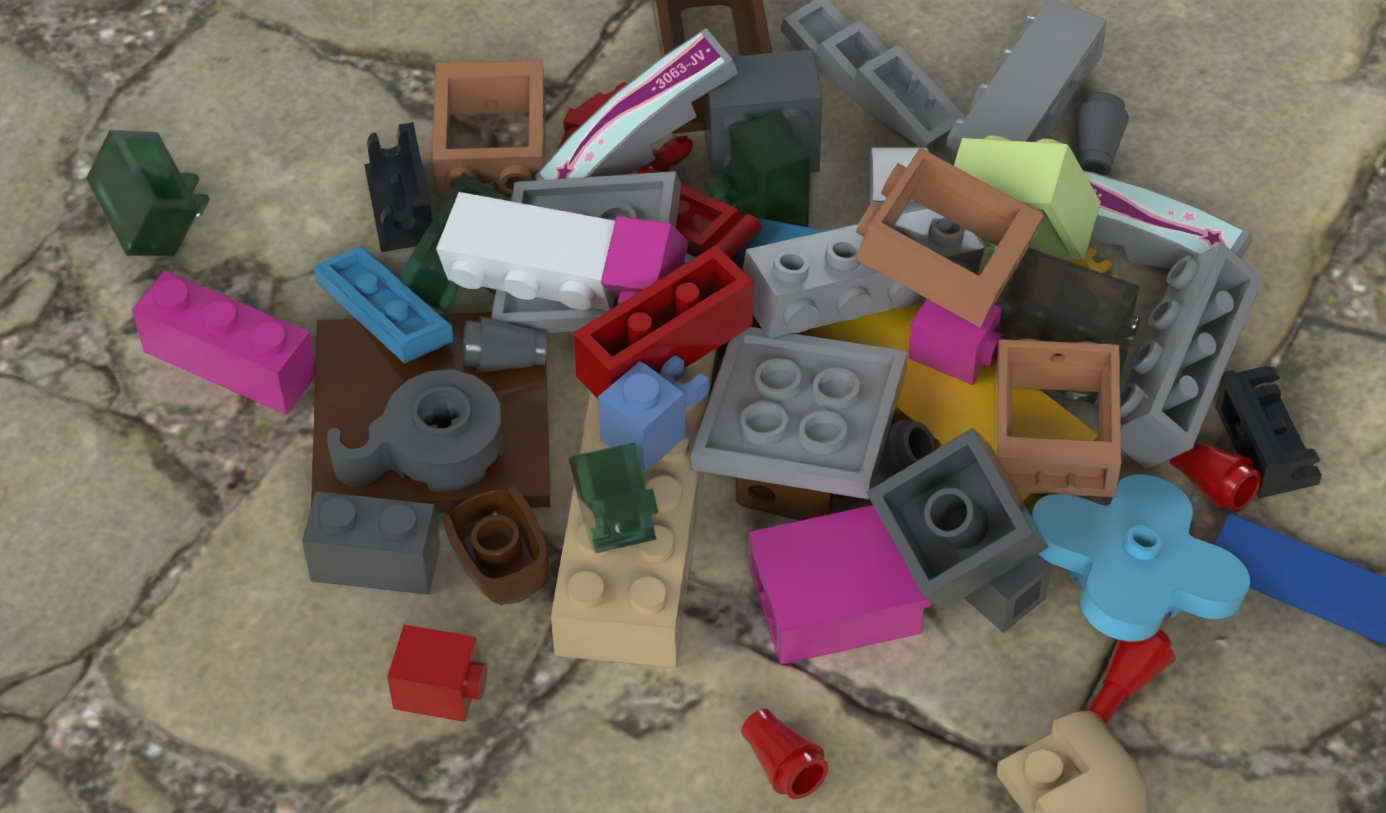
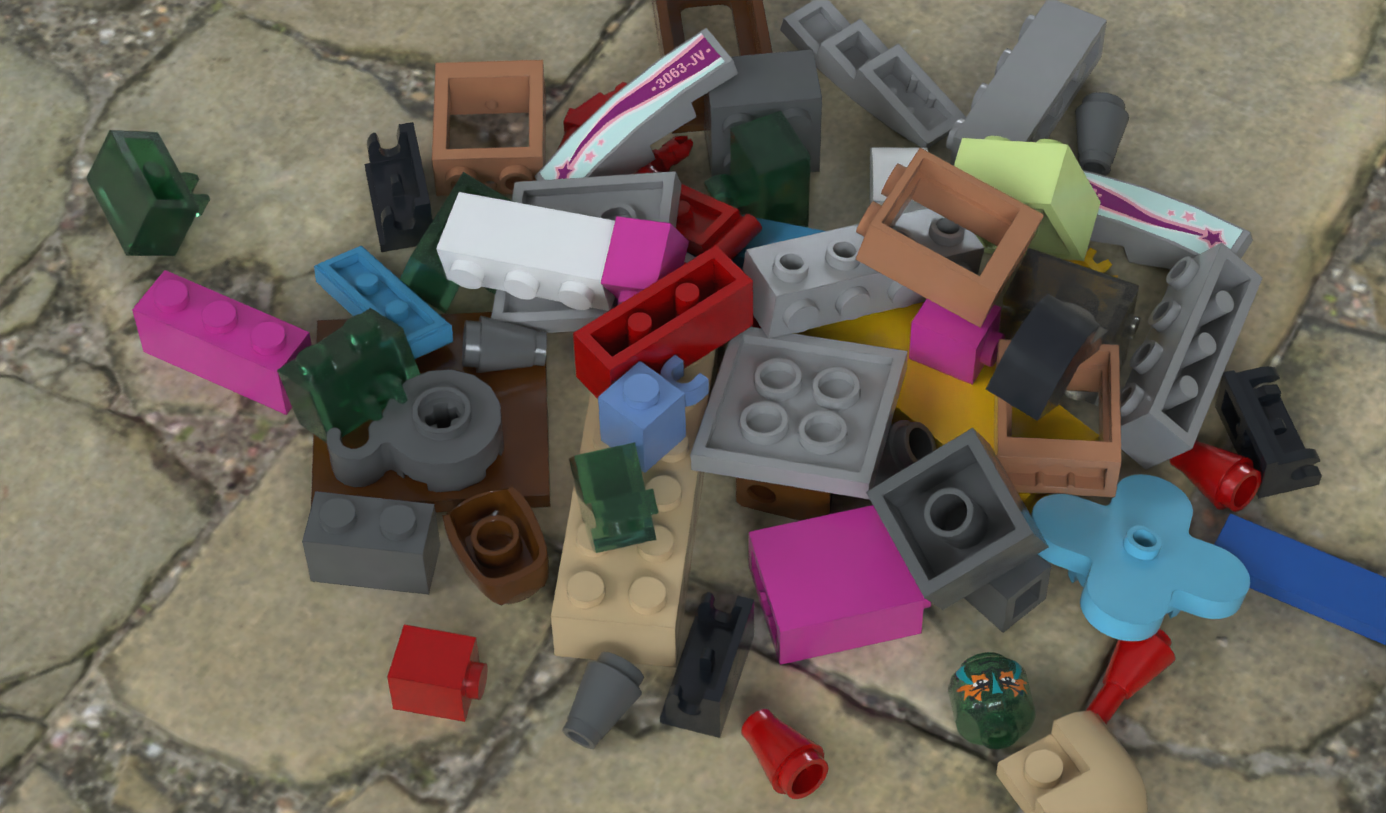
(349, 375): none -> clear green brick
(602, 698): none -> dark grey cone
(710, 667): none -> black hinge
(991, 700): none -> clear green head
(1045, 356): none -> black brick

